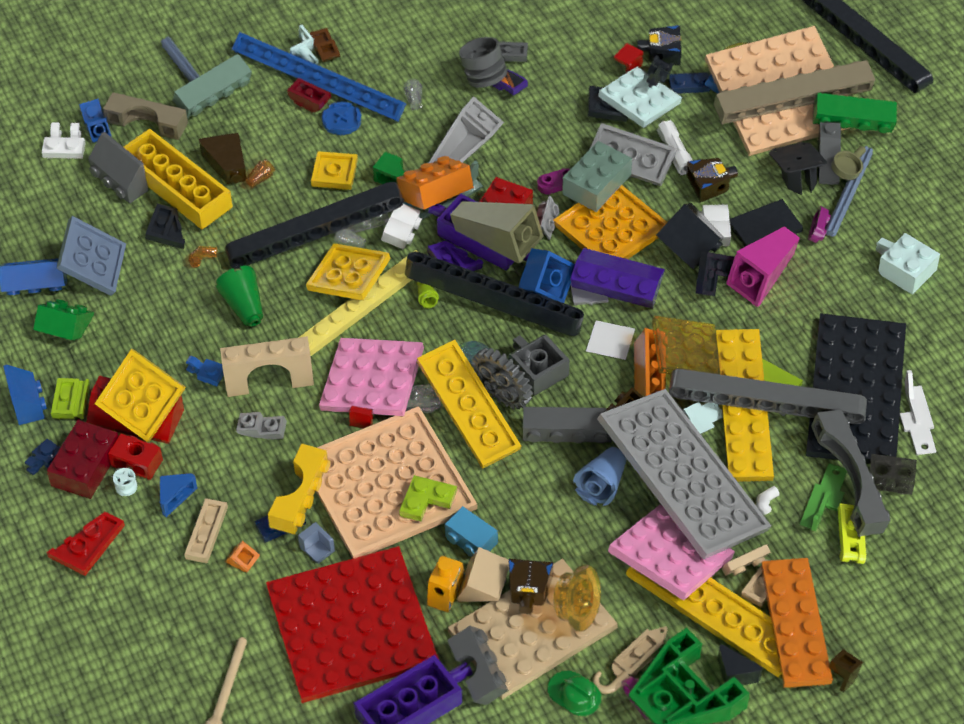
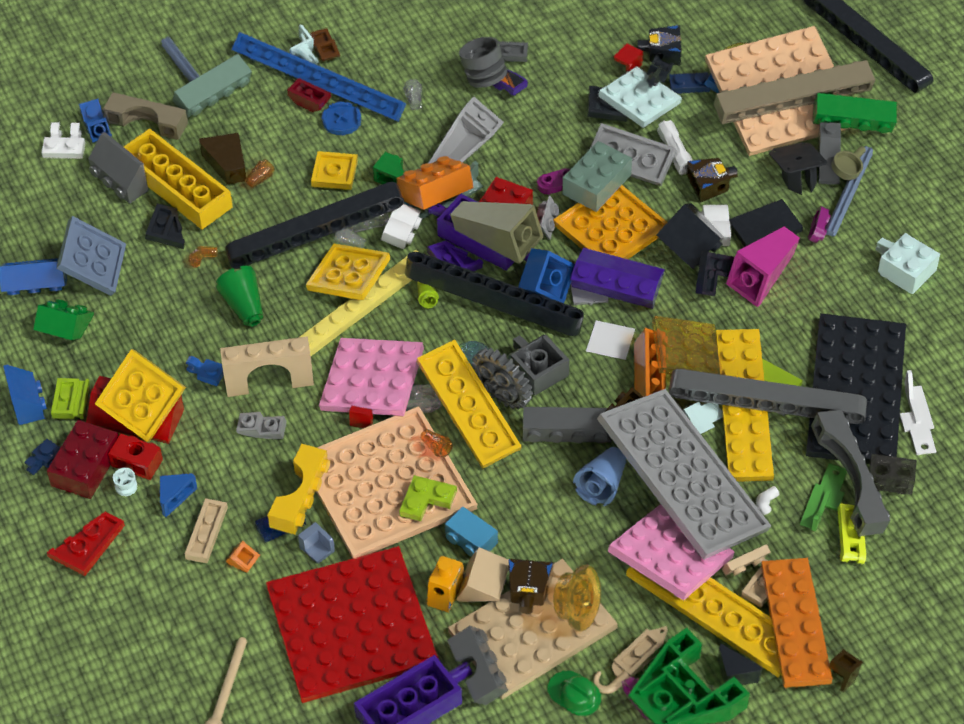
(437, 443): none -> clear orange cone

